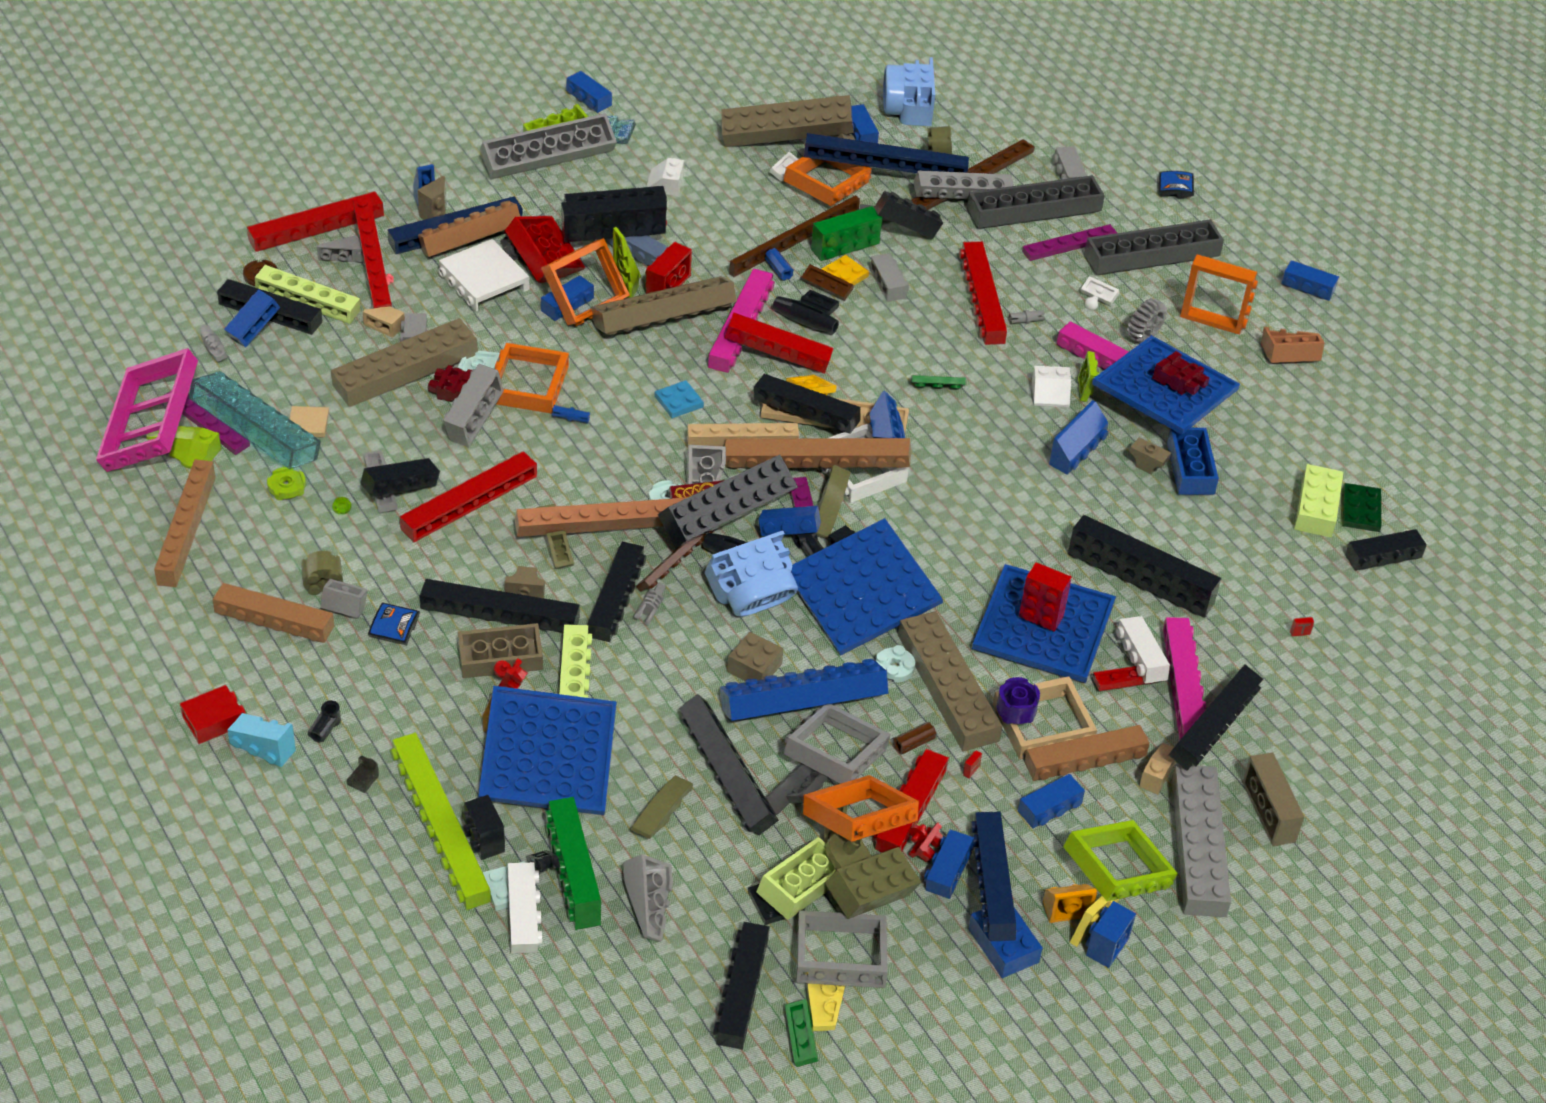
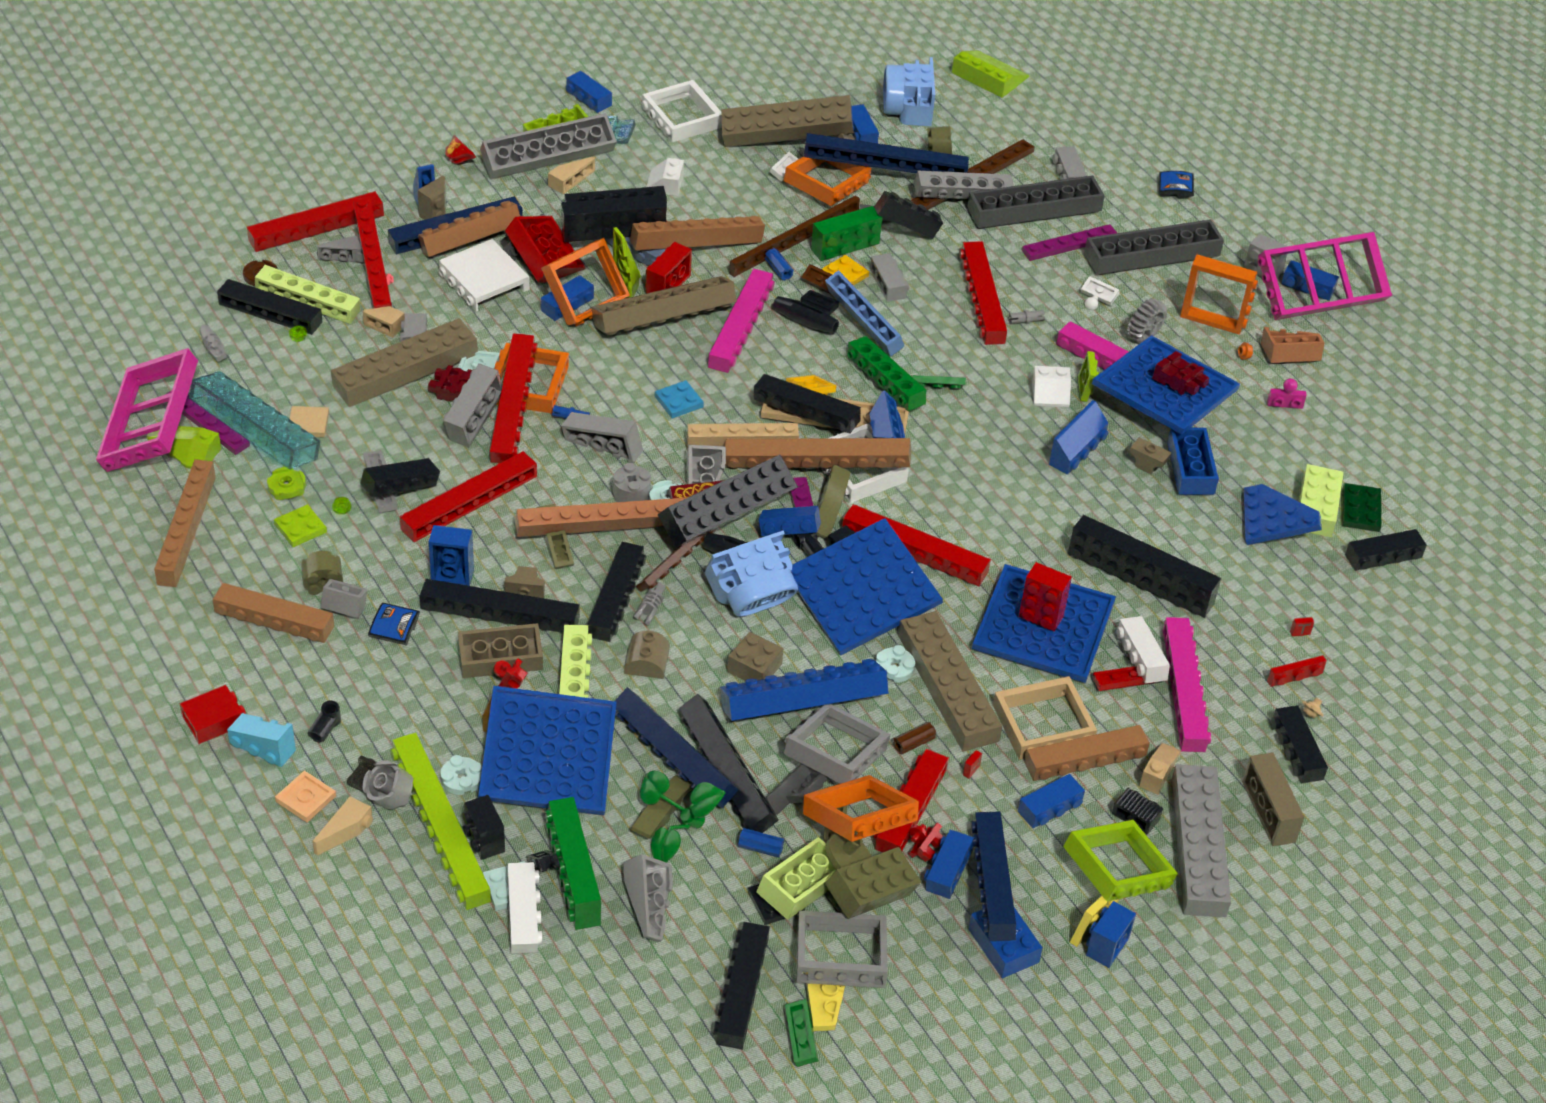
(252, 318): blue brick -> none
(298, 333): none -> clear neon green plate
(300, 525): none -> lime plate
(305, 796): none -> light nougat plate
(344, 825): none -> tan slope
(388, 785): none -> light grey brick
(451, 555): none -> blue brick
(458, 152): none -> red hat
(461, 765): none -> light aqua plate
(512, 397): none -> red brick
(570, 174): none -> tan slope
(604, 434): none -> light grey wedge
(631, 483): none -> light grey brick
(647, 655): none -> dark tan brick
(670, 744): none -> dark blue brick
(697, 232): none -> medium nougat brick
(704, 799): none -> green plant
(710, 122): none -> white window
(761, 842): none -> blue axle
(779, 343): red brick -> none
(864, 313): none -> medium blue brick
(887, 373): none -> green brick
(926, 548): none -> red brick
(987, 72): none -> lime slope
(1018, 701): dark purple brick -> none
(1068, 902): light orange slope -> none
(1135, 807): none -> black brick
(1215, 717): black brick -> none
(1245, 351): none -> orange plate
(1256, 247): none -> light grey brick
(1275, 515): none -> blue plate
(1287, 397): none -> dark pink plate
(1296, 671): none -> red plate
(1299, 744): none -> black brick
(1313, 708): none -> tan plant
(1375, 265): none -> dark pink window

